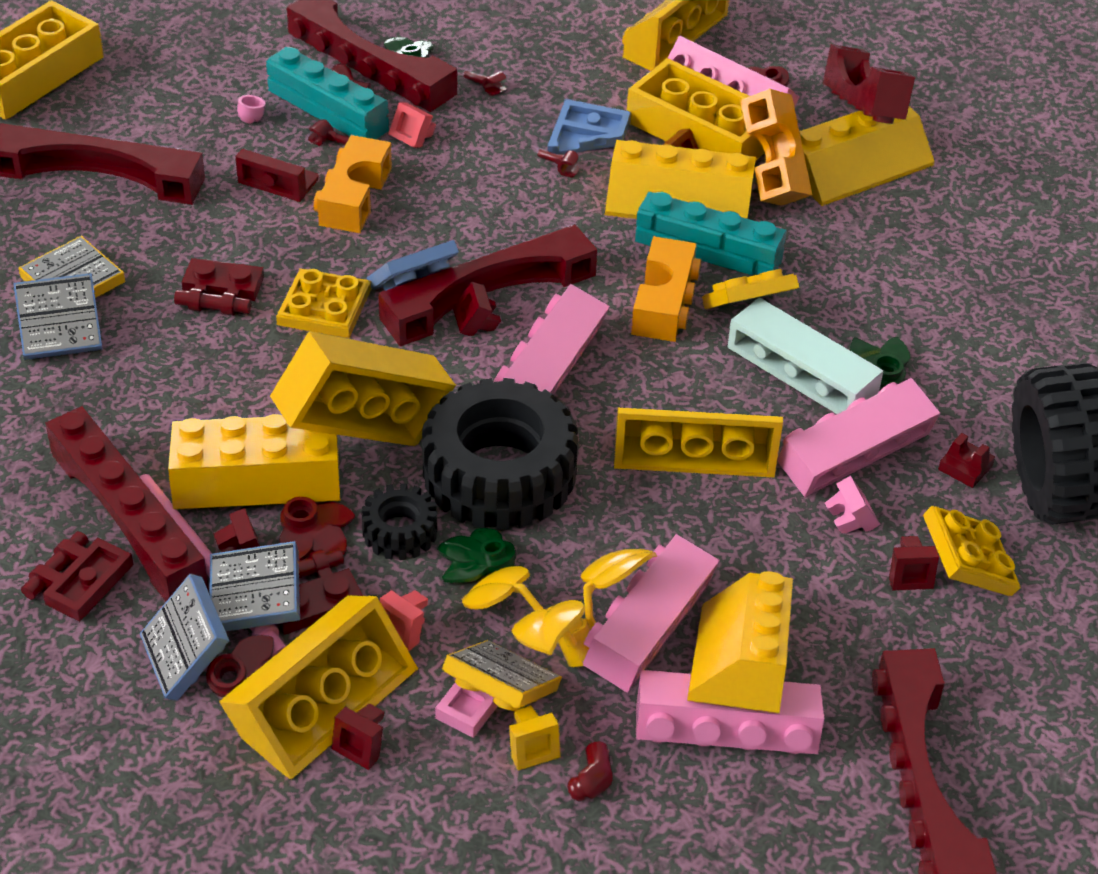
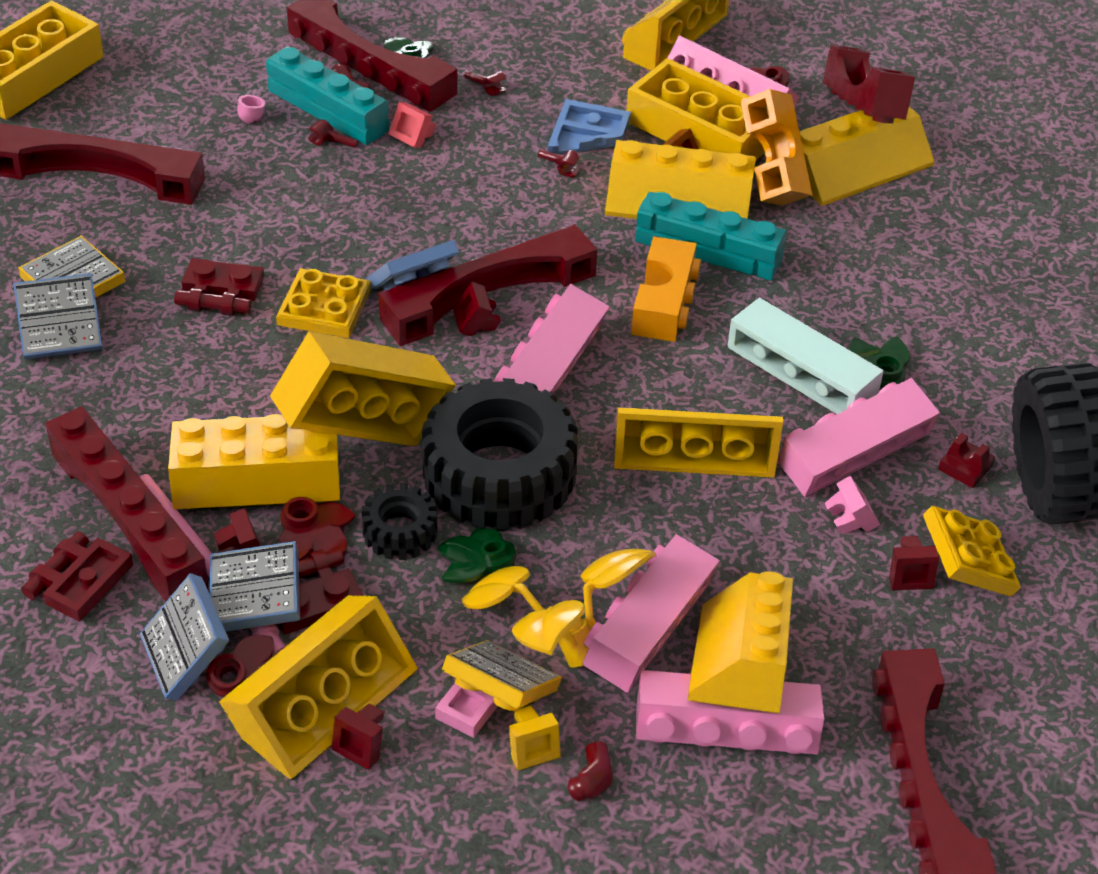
(274, 175): dark red panel -> none
(346, 192): light orange arch -> none
(406, 615): coral tile -> none
(749, 288): yellow tile -> none

